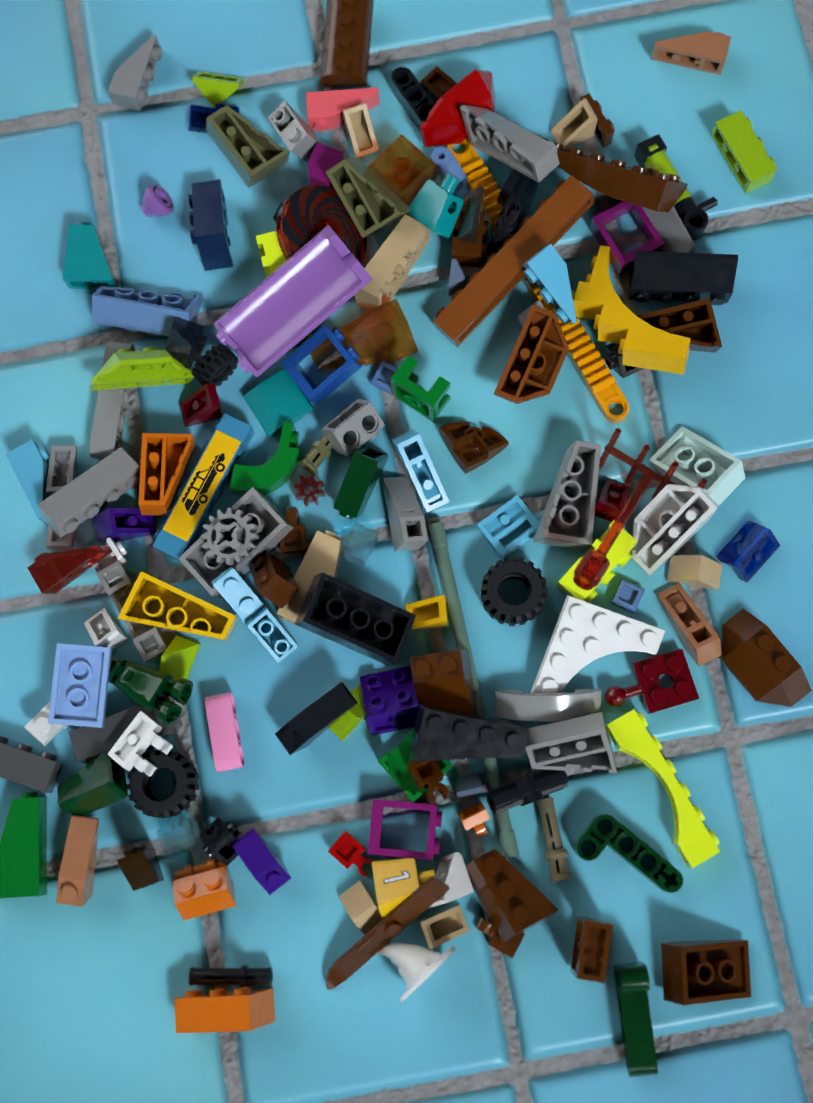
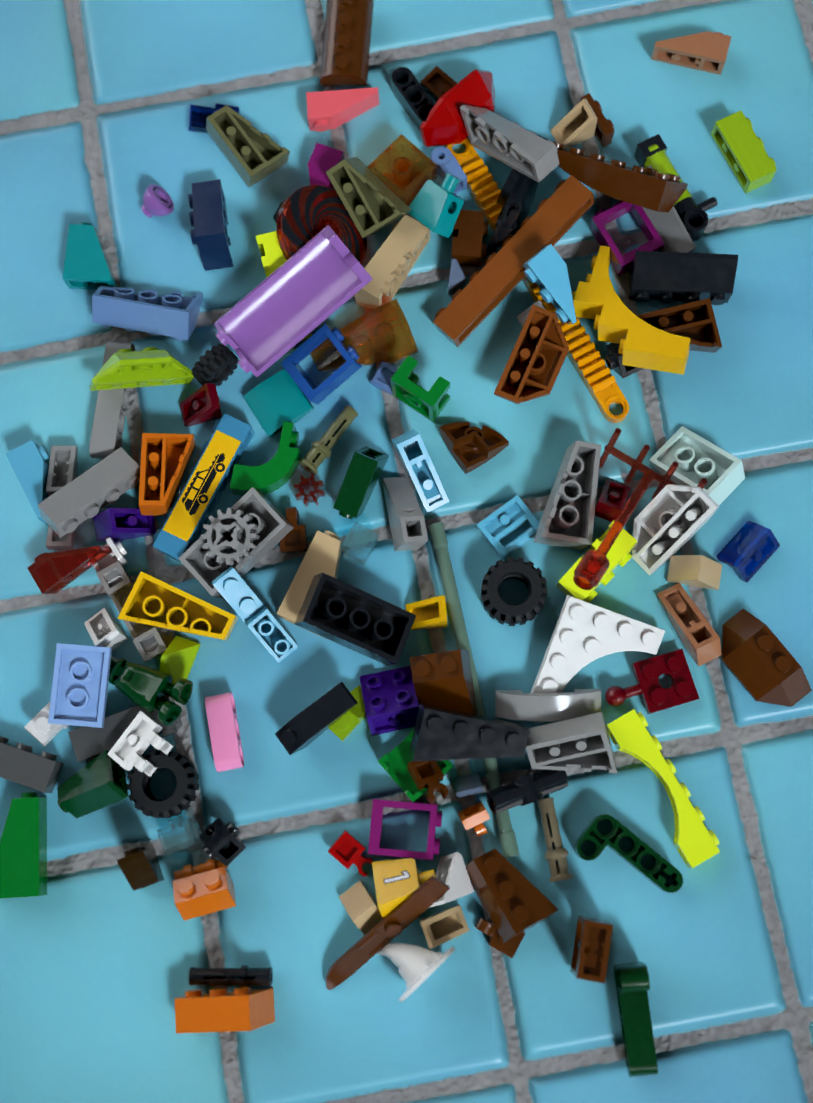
(78, 862): nougat slope -> none
(133, 77): light grey slope -> none
(186, 341): black slope -> none
(216, 86): lime slope -> none
(261, 861): dark purple slope -> none
(273, 579): reddish brown brick -> none
(294, 130): light grey slope -> none
(351, 422): light grey brick -> none
(360, 130): tan slope -> none
(471, 215): clear smoke slope -> none
(627, 596): medium blue tile -> none
(705, 971): reddish brown slope -> none

